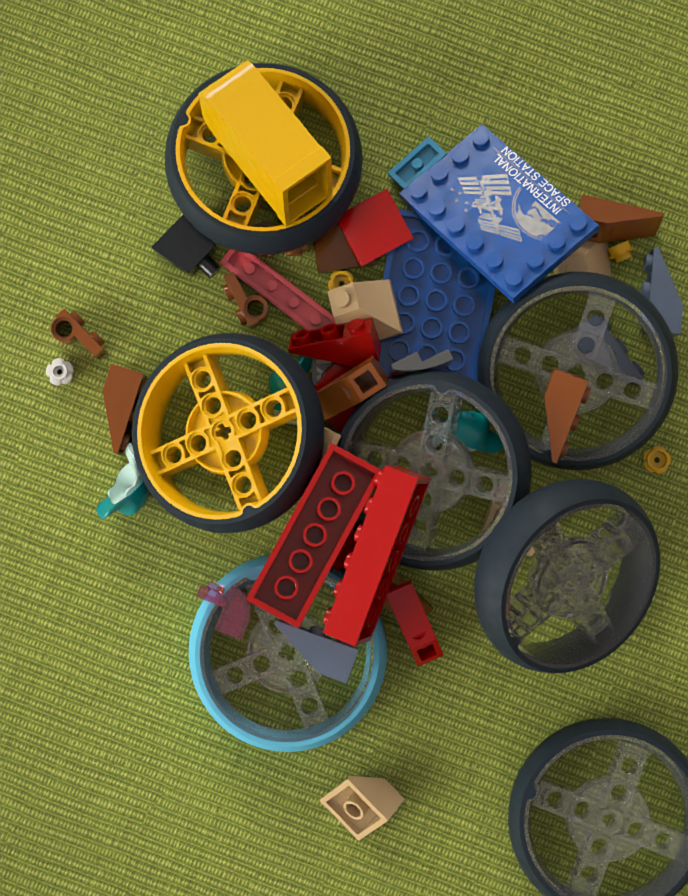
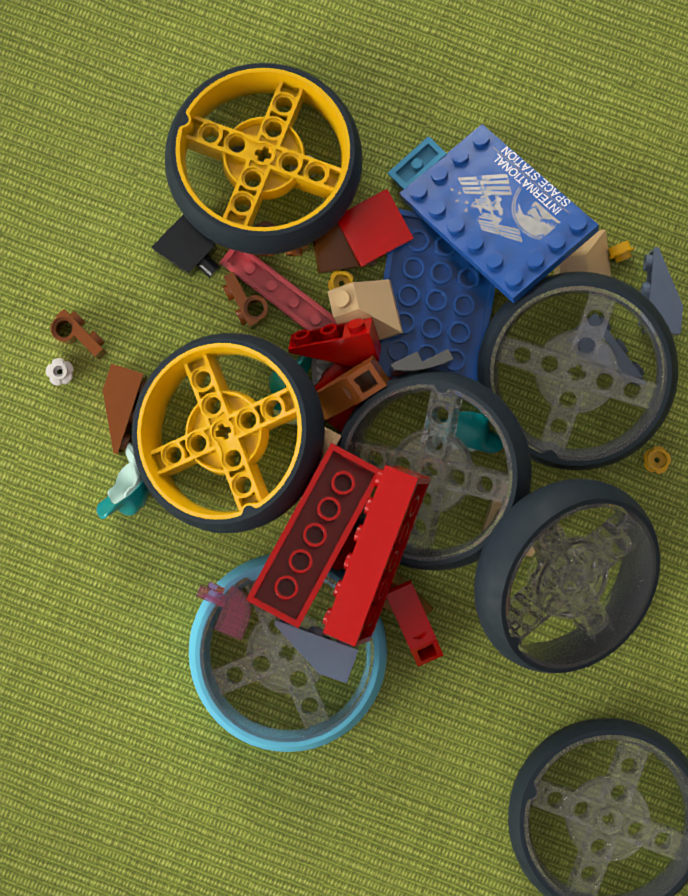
(267, 142): yellow piece -> none
(362, 803): tan slope -> none
(562, 401): dark orange slope -> none
(619, 220): dark orange slope -> none

